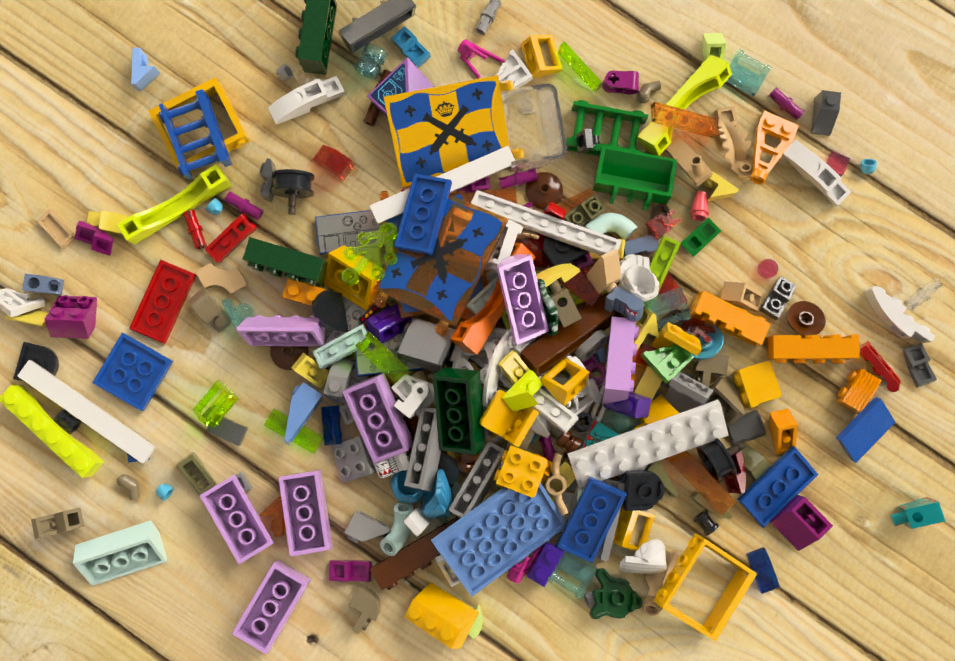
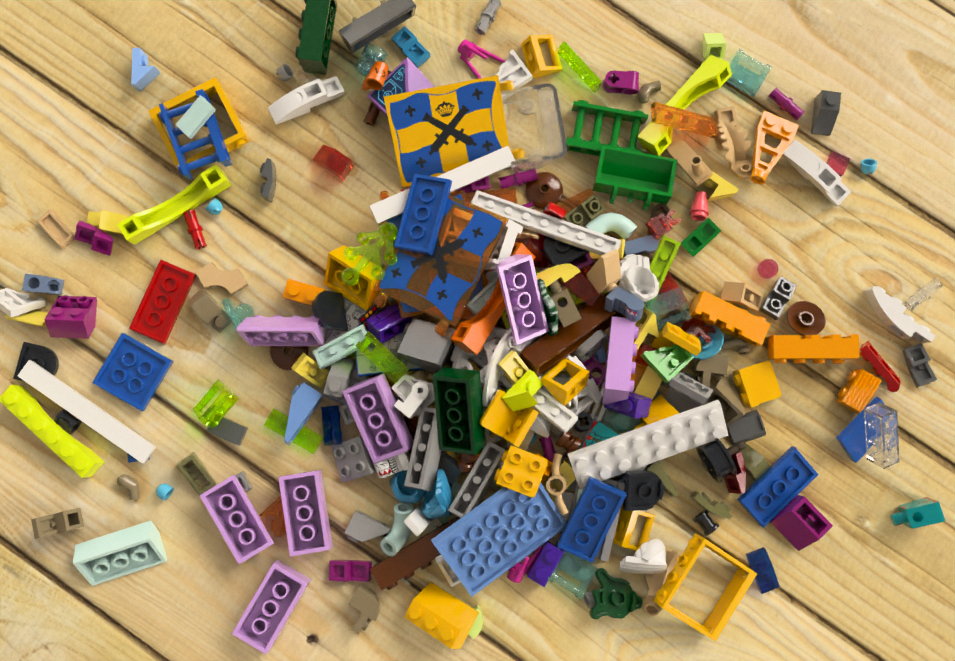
(195, 117): none -> light aqua tile
(230, 238): red plate -> none
(243, 205): magenta pin -> none
(285, 261): dark green brick -> none
(292, 185): black wheel -> none
(342, 230): light grey tile -> none
(376, 77): none -> orange piece
(586, 141): black tile -> none
(702, 481): clear orange tile -> none
(738, 344): none -> dark tan arm
(782, 430): light orange slope -> none
(881, 435): none -> clear brick

